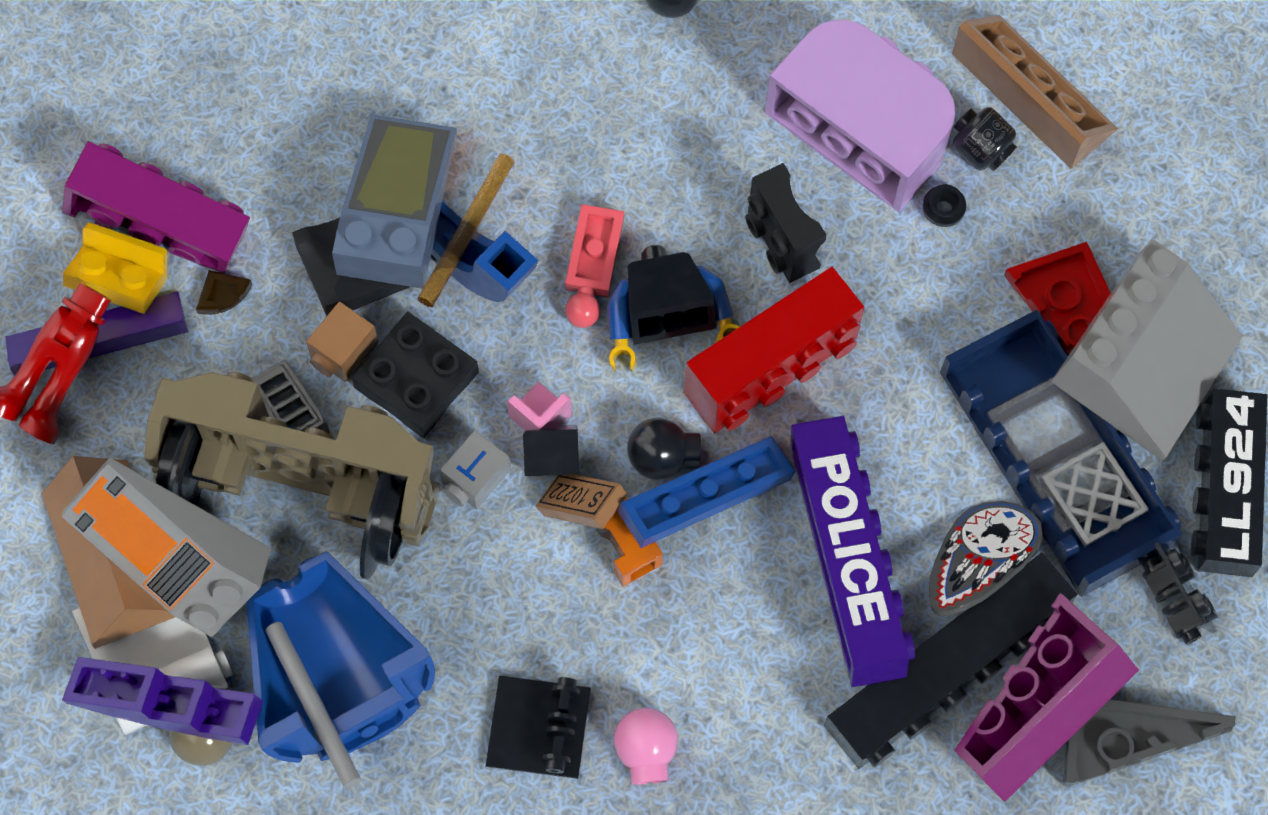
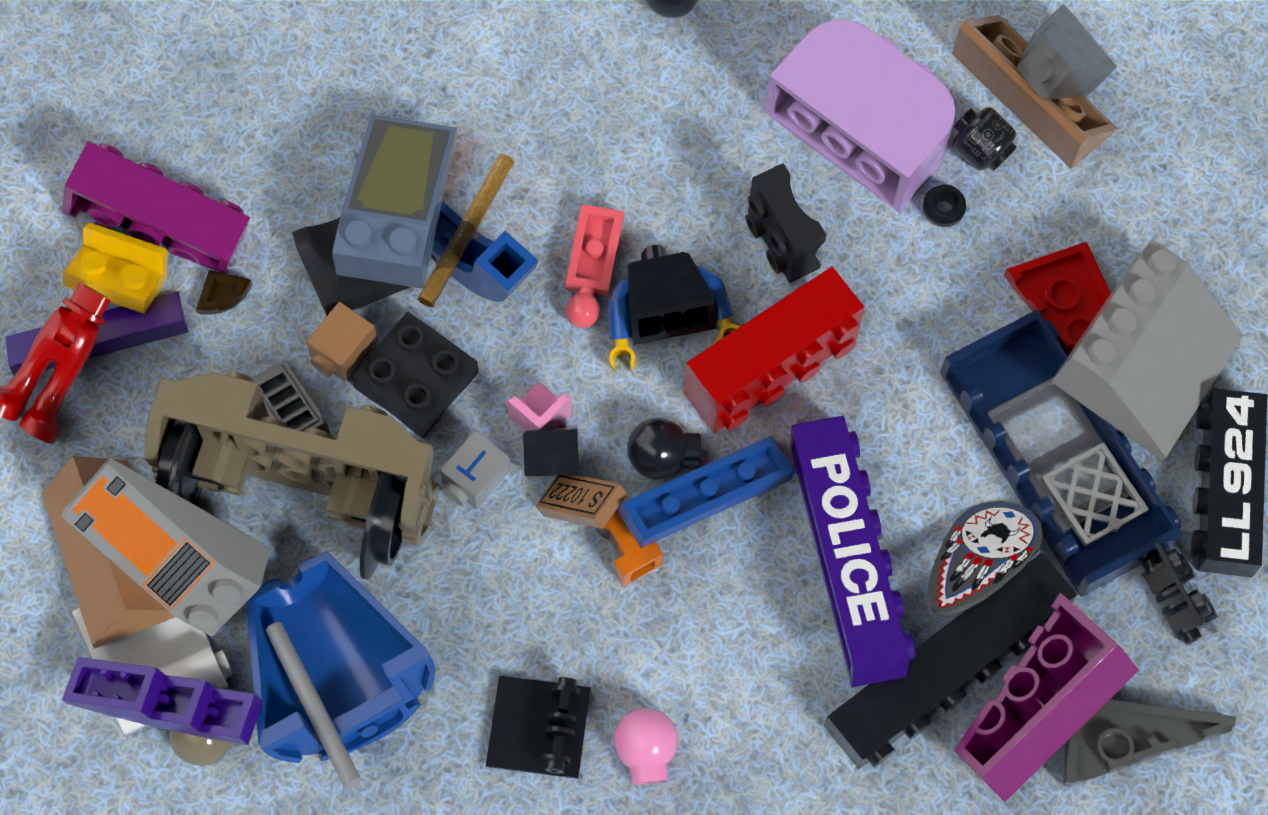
(1064, 58): none -> flat silver slope

